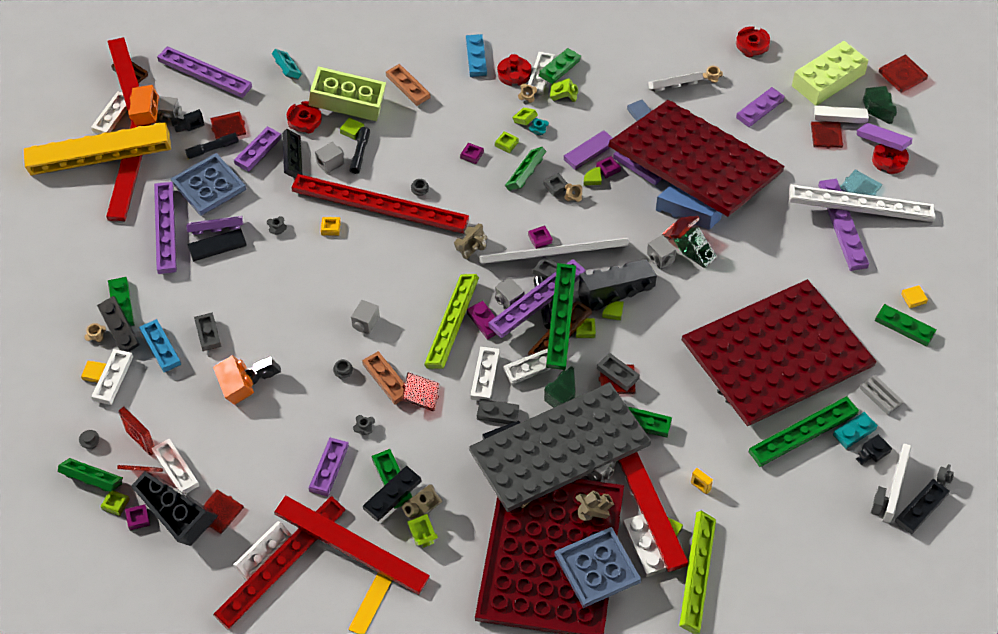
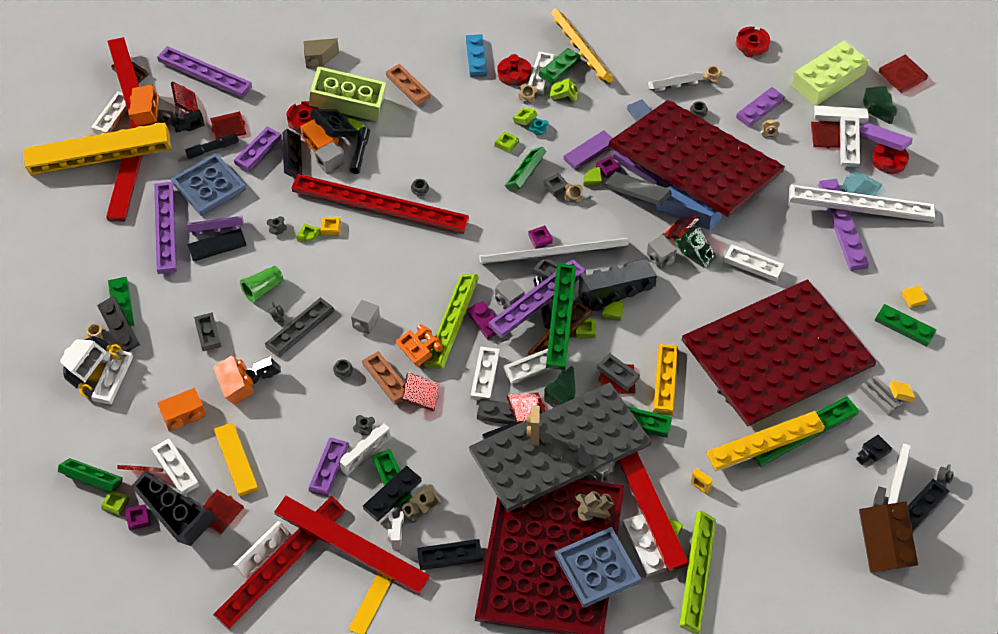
(83, 358): none -> white torso
(89, 439): dark grey plate -> none
(136, 430): clear red tile -> none
(160, 345): dark azure plate -> none
(181, 409): none -> orange brick
(184, 97): none -> clear red piece
(236, 459): none -> yellow tile
(261, 283): none -> bright green plant
(276, 312): none -> dark grey plate
(286, 63): teal plate -> none
(299, 327): none -> dark grey tile
(308, 233): none -> lime tile
(315, 136): none -> orange brick
(320, 51): none -> dark tan slope
(333, 123): none -> black plate
(365, 449): none -> white plate
(395, 533): none -> white plate
(415, 349): none -> orange plate
(422, 531): lime bracket -> none
(449, 554): none -> black plate
(472, 153): magenta tile -> none
(473, 240): dark tan hips -> none
(521, 404): none -> clear red piece
(533, 425): none -> tan plate
(585, 50): none -> yellow plate
(638, 188): none -> dark grey tile
(665, 379): none -> yellow tile
(699, 109): none -> dark grey plate
(753, 263): none -> white plate
(764, 441): none -> yellow plate
(768, 125): none -> tan plate
(849, 142): none -> white plate
(855, 430): teal plate -> none
(888, 537): none -> reddish brown slope
(901, 391): none -> yellow tile

